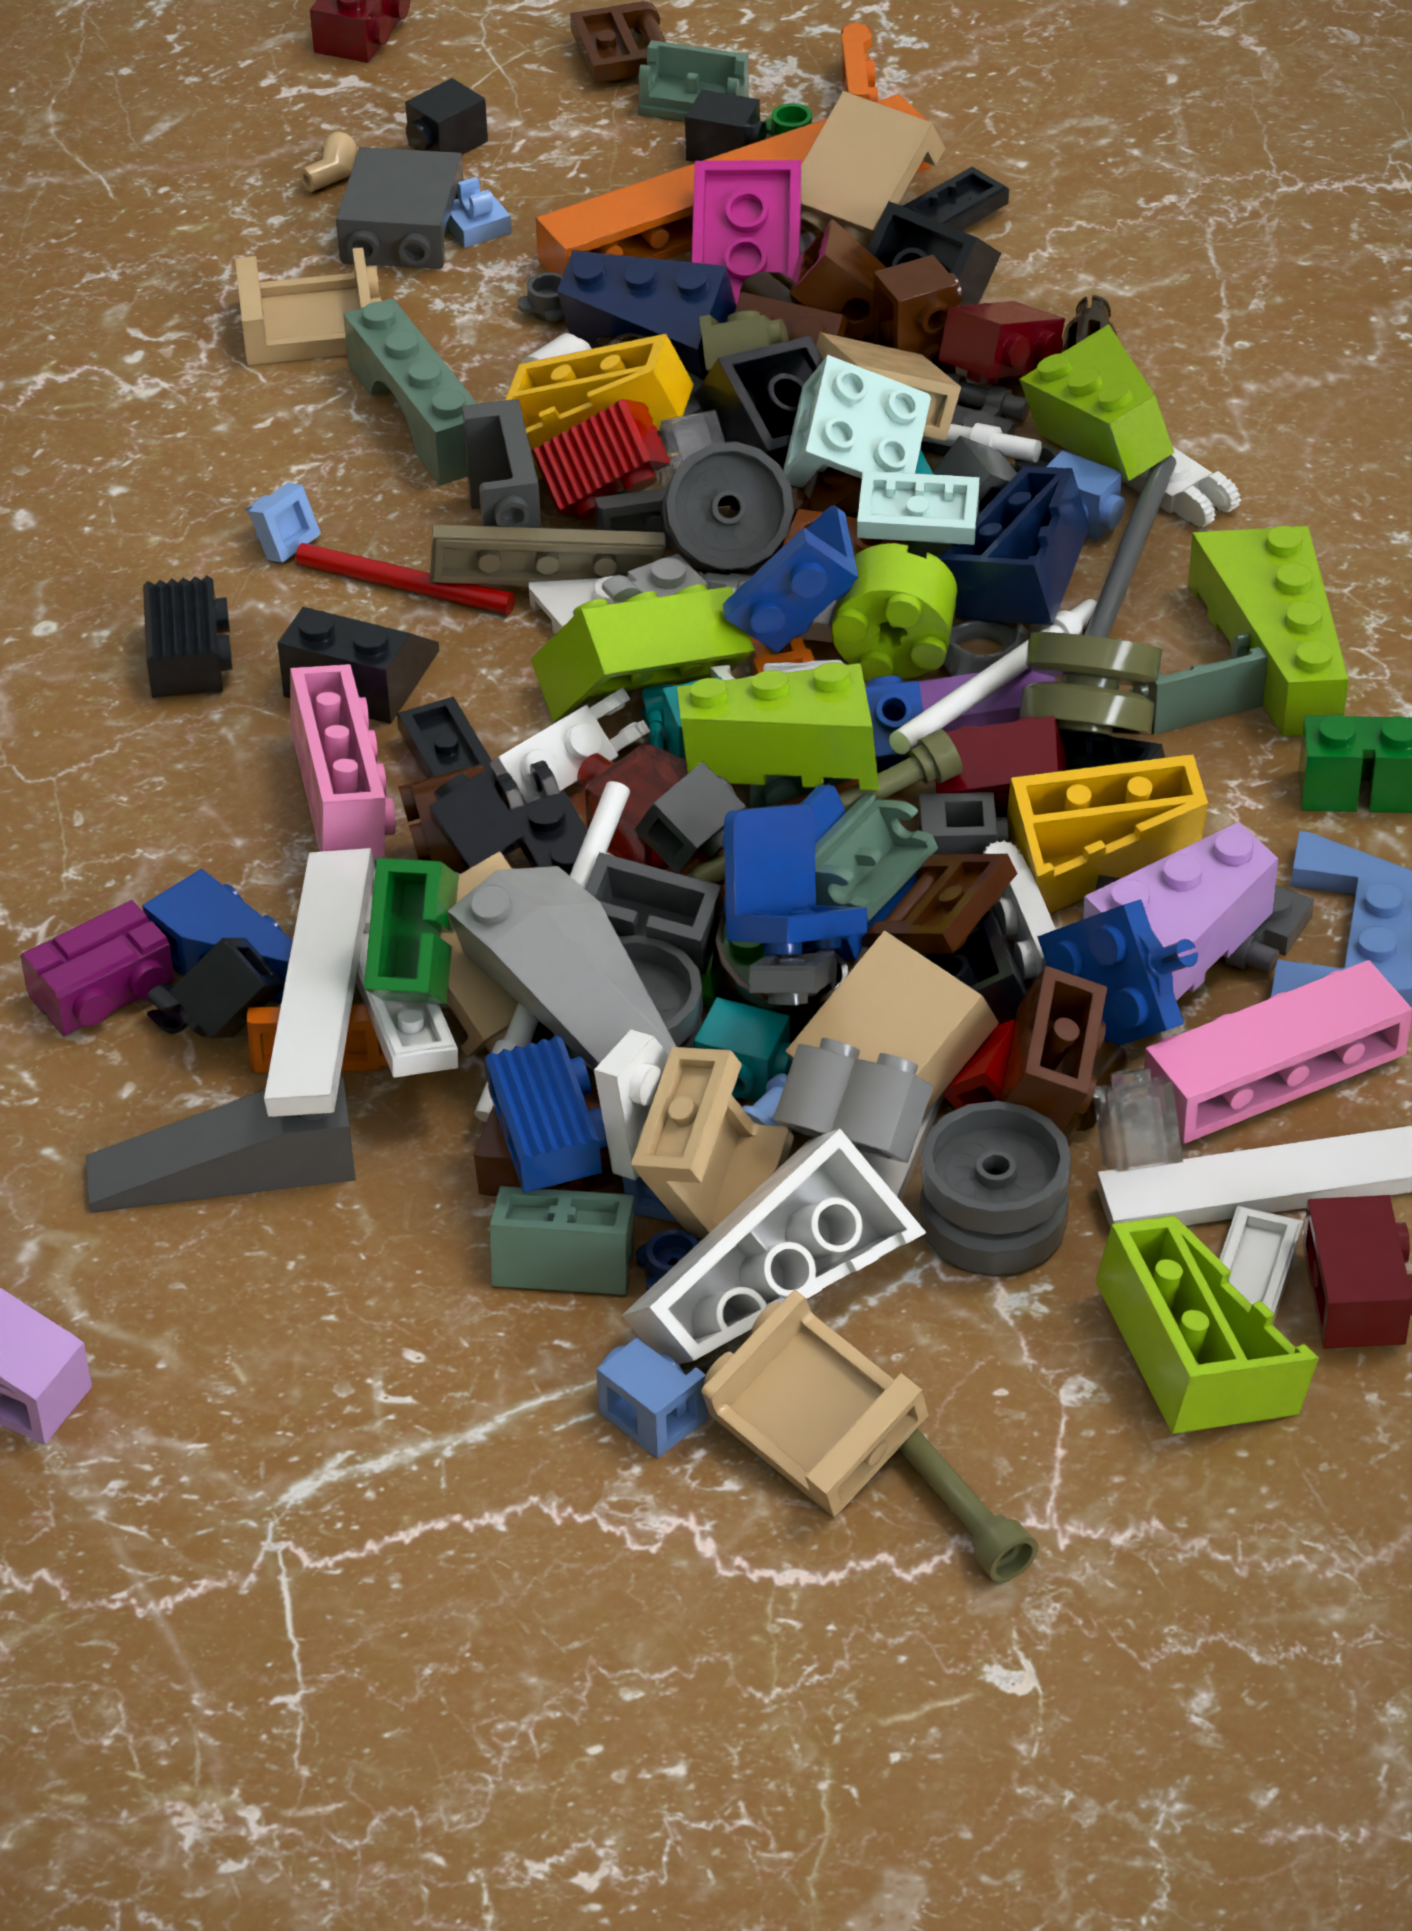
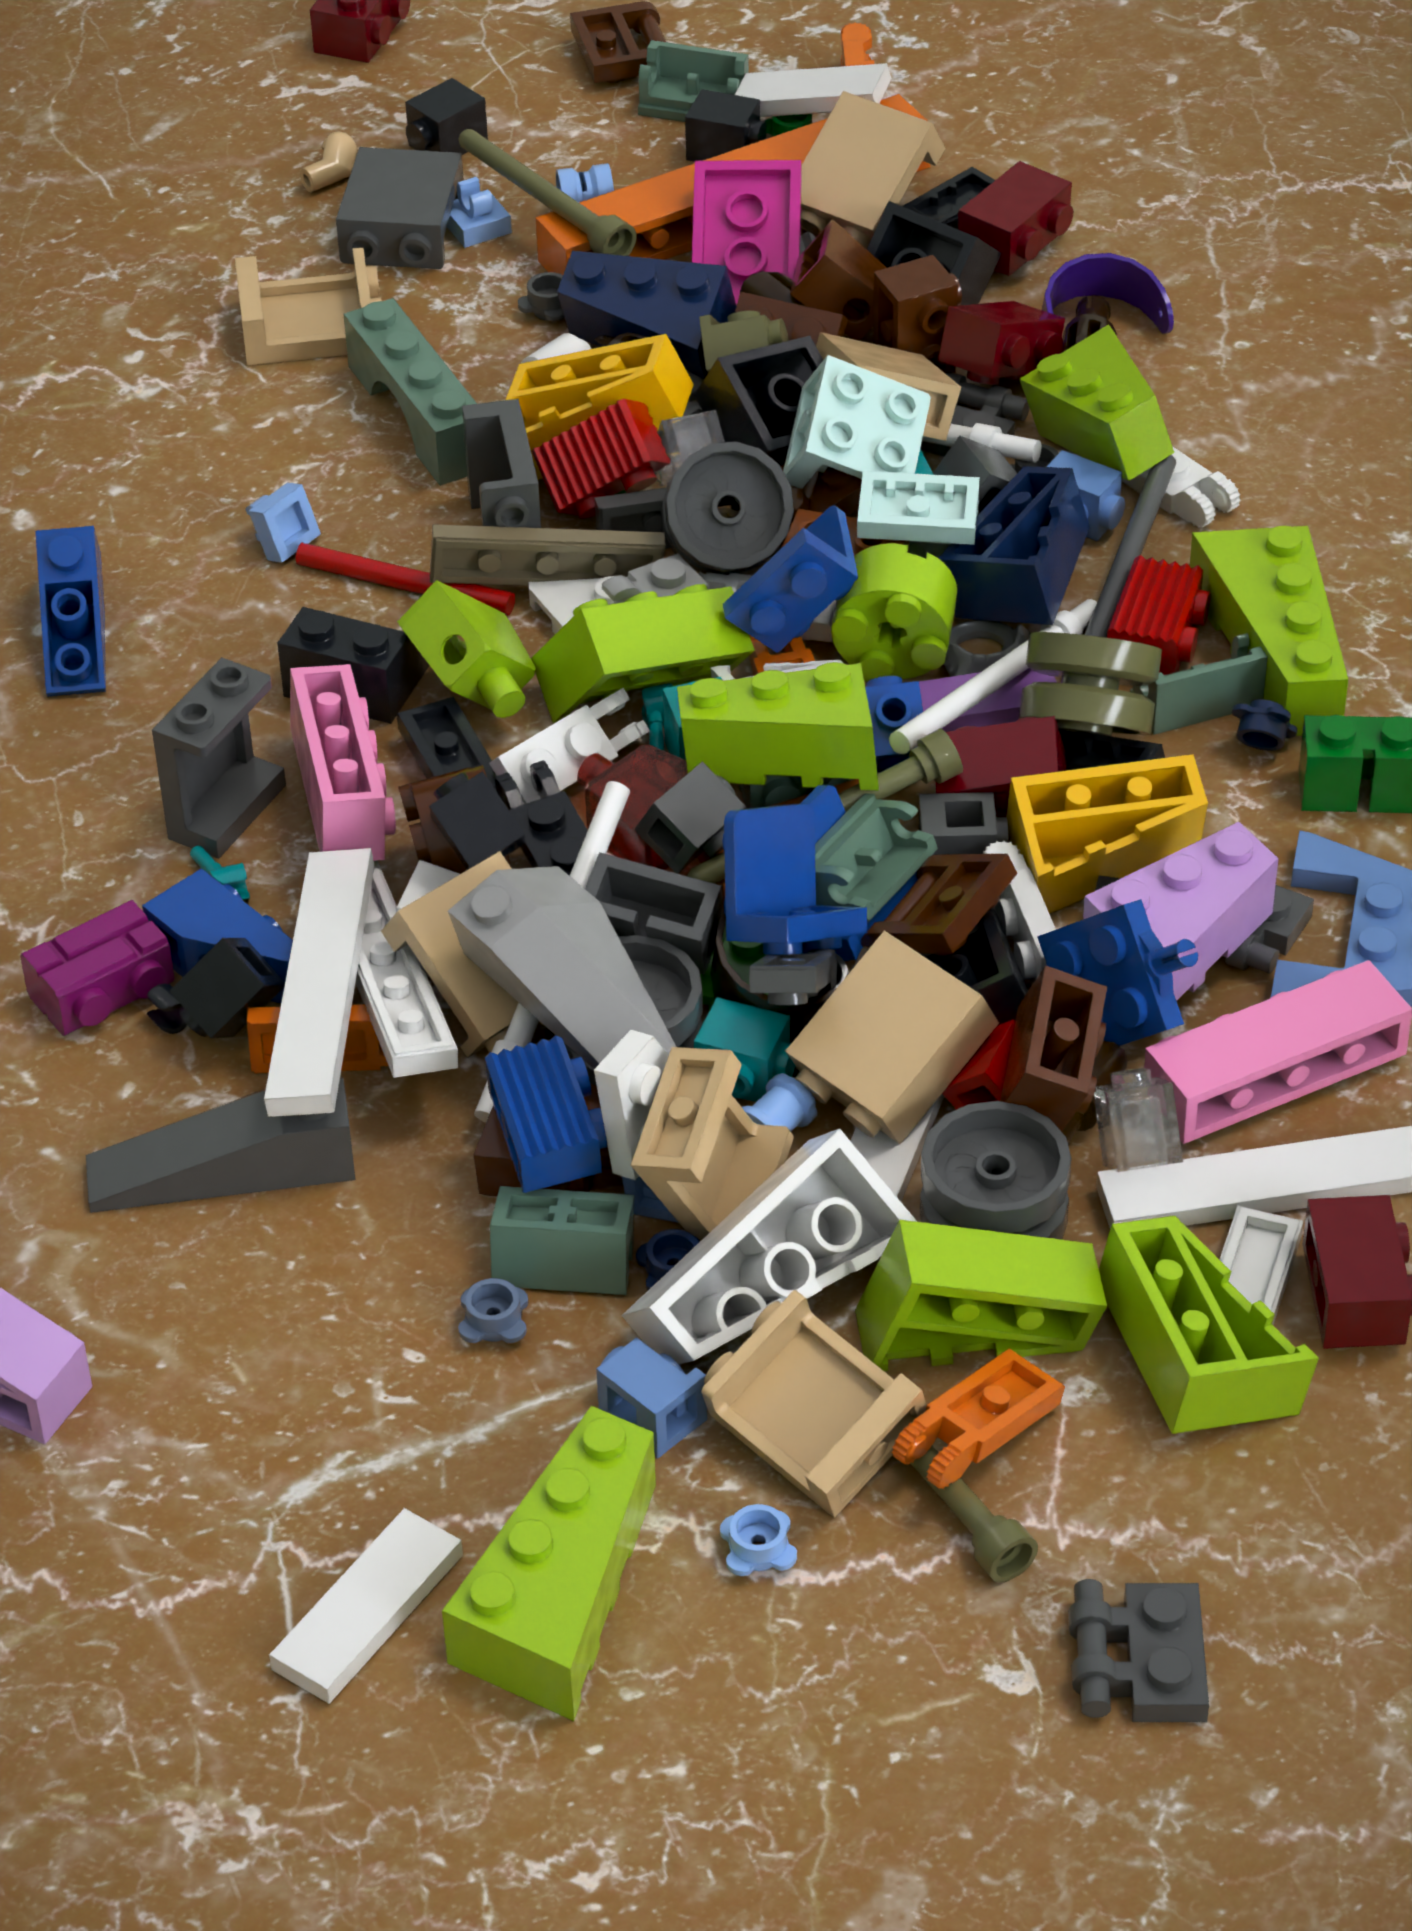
(71, 610): none -> blue slope
(184, 637): black brick -> none
(207, 760): none -> dark grey panel
(233, 875): none -> teal hand
(366, 1605): none -> white tile
(404, 942): green piece -> none
(484, 668): none -> lime torso
(493, 1312): none -> sand blue plate
(554, 1570): none -> lime wedge
(585, 184): none -> light blue wheel
(603, 232): none -> olive piece
(754, 1525): none -> light blue plate
(813, 89): none -> white tile
(869, 1101): light grey brick -> none
(978, 1291): none -> lime wedge
(979, 1416): none -> orange hinge
(1019, 214): none -> dark red brick
(1114, 278): none -> dark purple piece
(1161, 608): none -> red brick
(1163, 1648): none -> dark grey plate
(1263, 724): none -> dark blue plate

